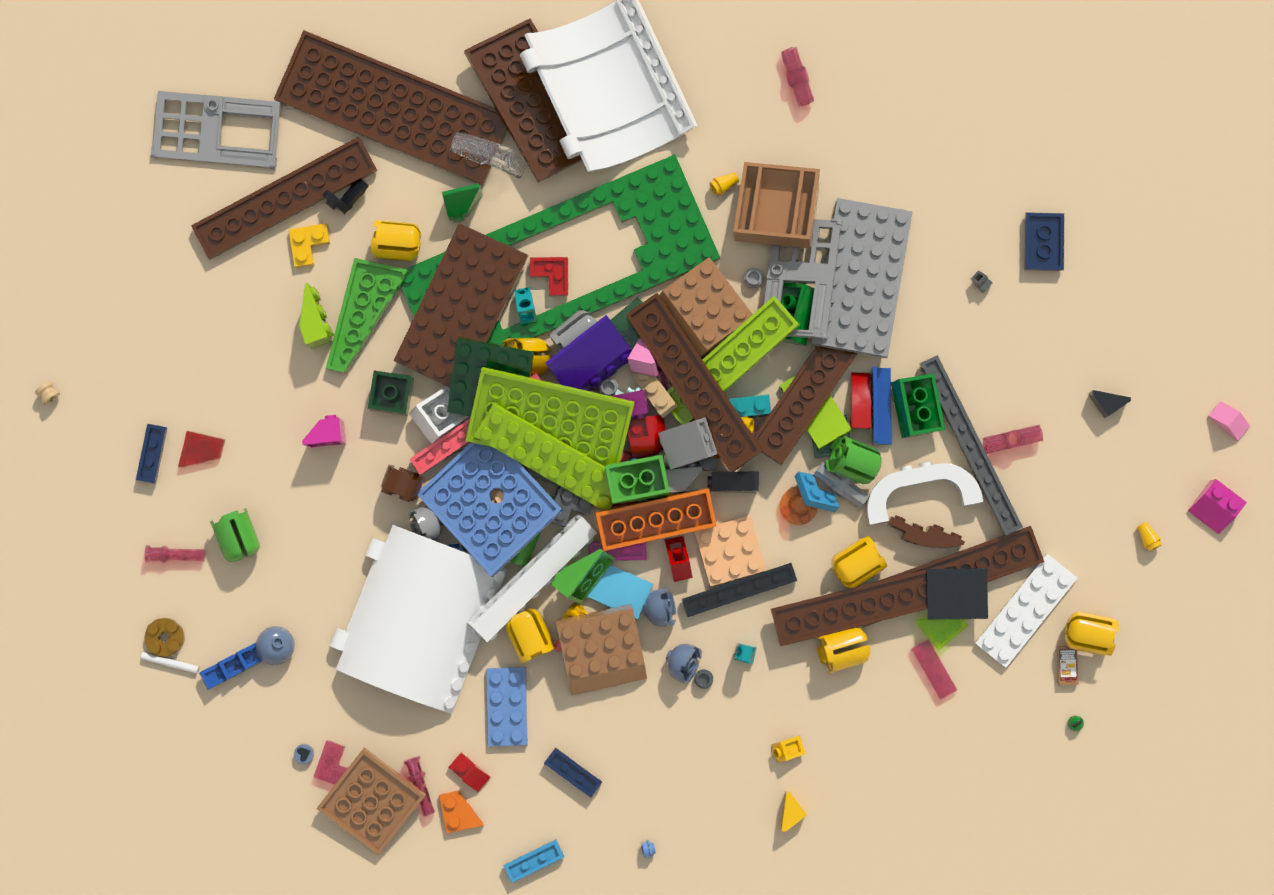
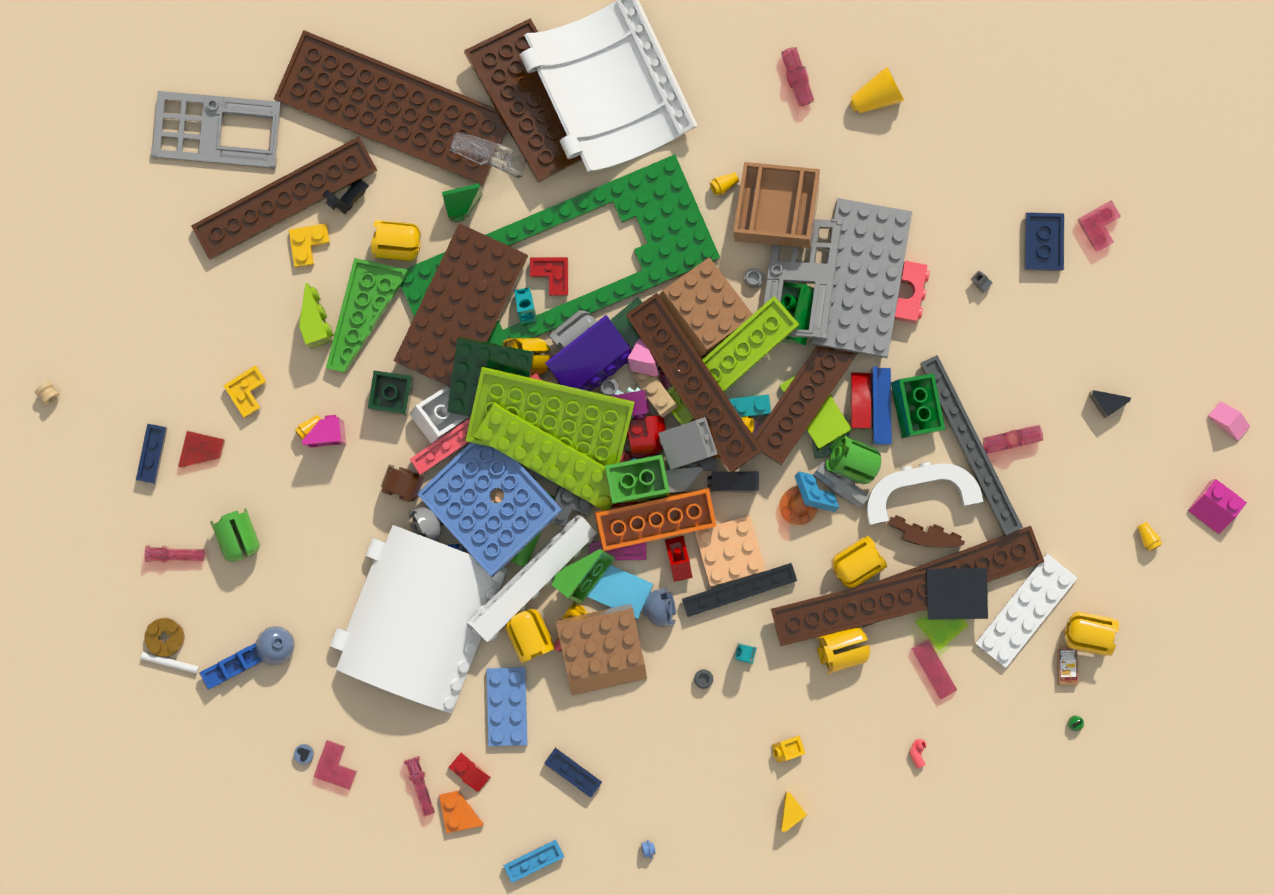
(241, 388): none -> yellow plate
(305, 427): none -> yellow cone
(371, 801): medium nougat plate -> none
(682, 662): sand blue cylinder -> none
(877, 93): none -> yellow cone
(914, 275): none -> coral arch
(916, 751): none -> coral arm
(1095, 222): none -> clear pink plate

